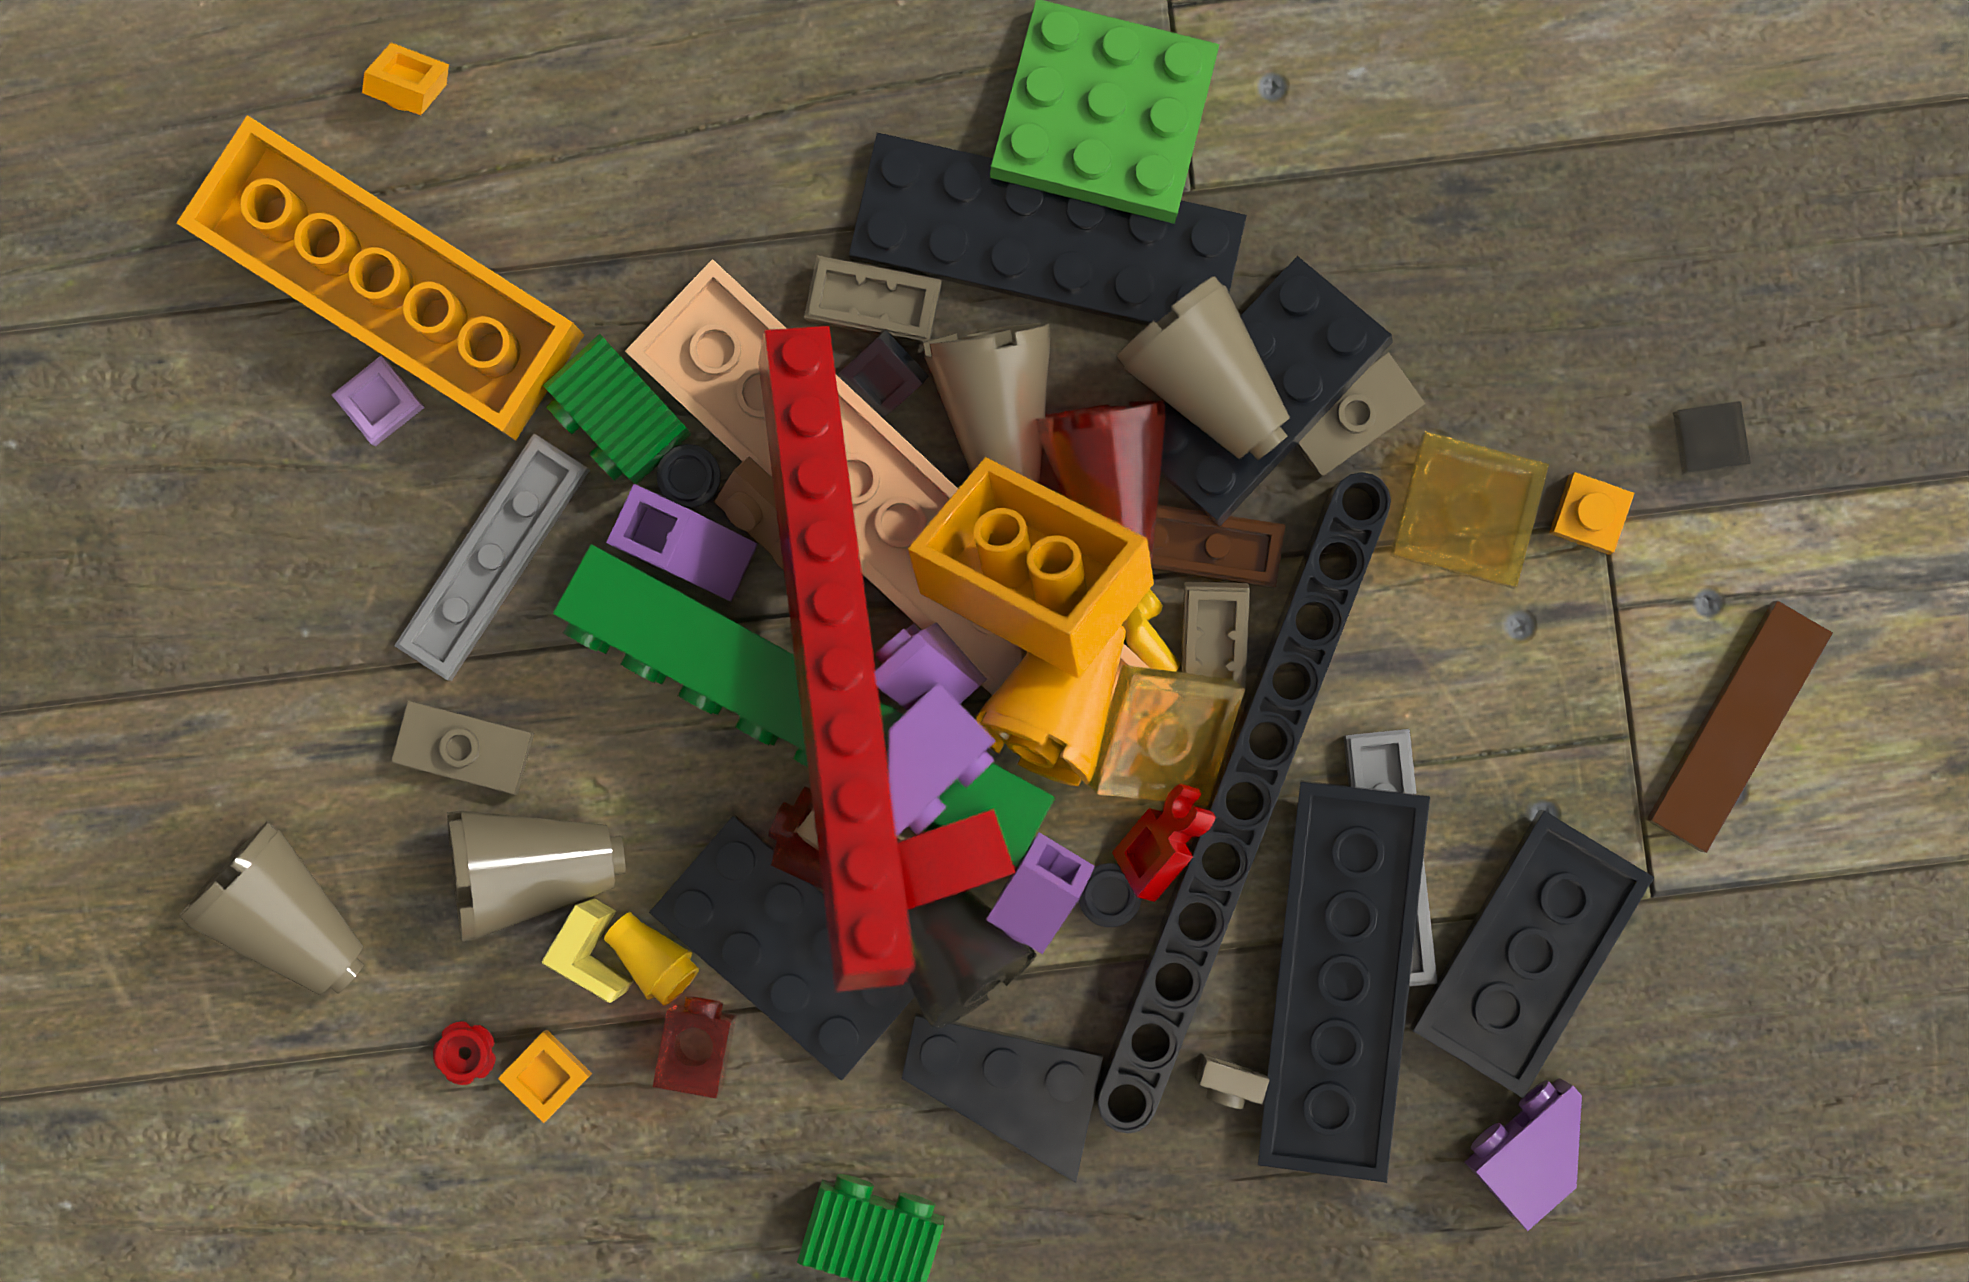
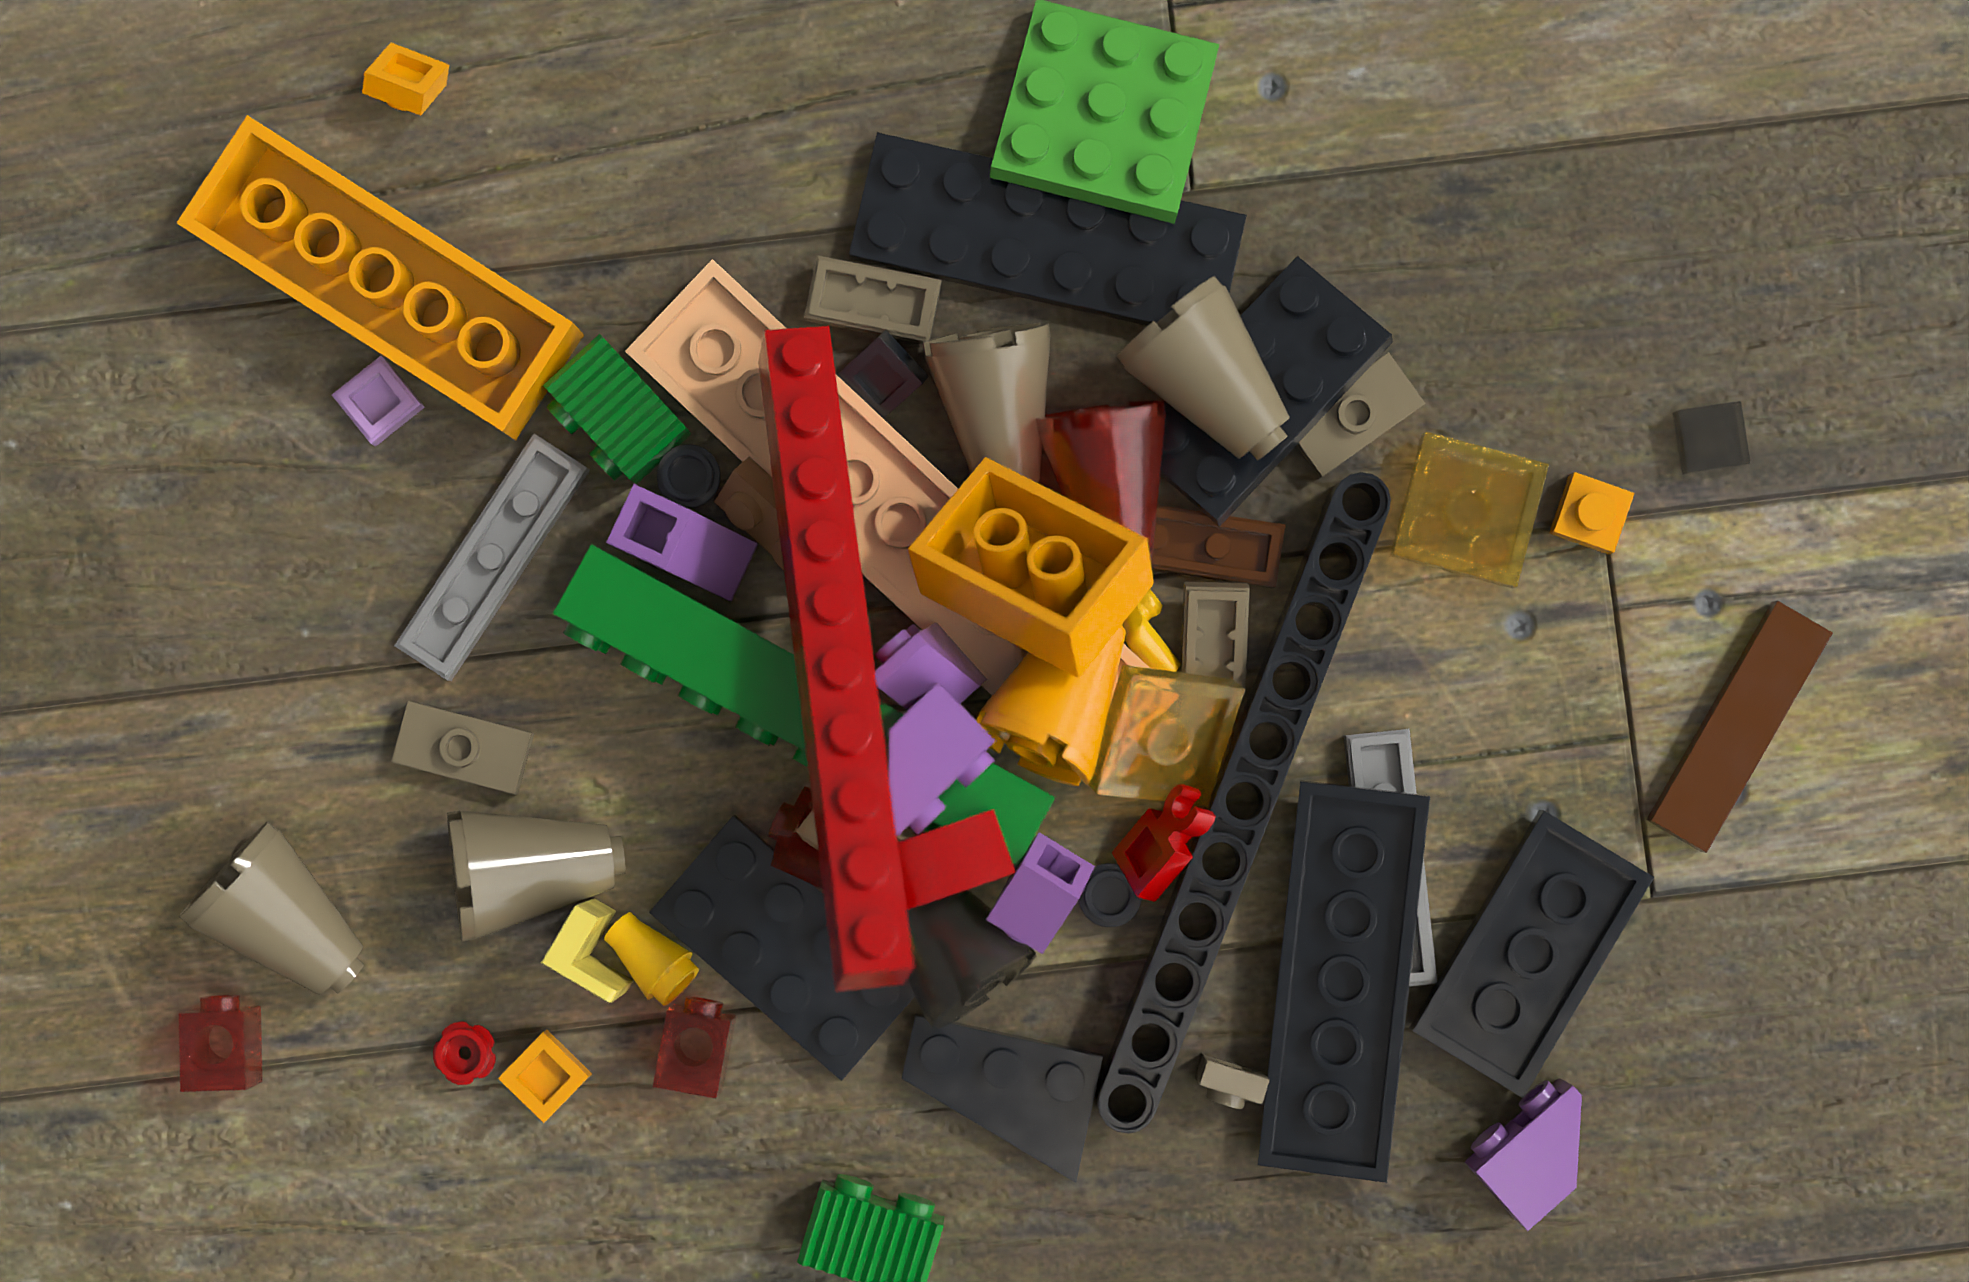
(203, 1068): none -> clear red brick

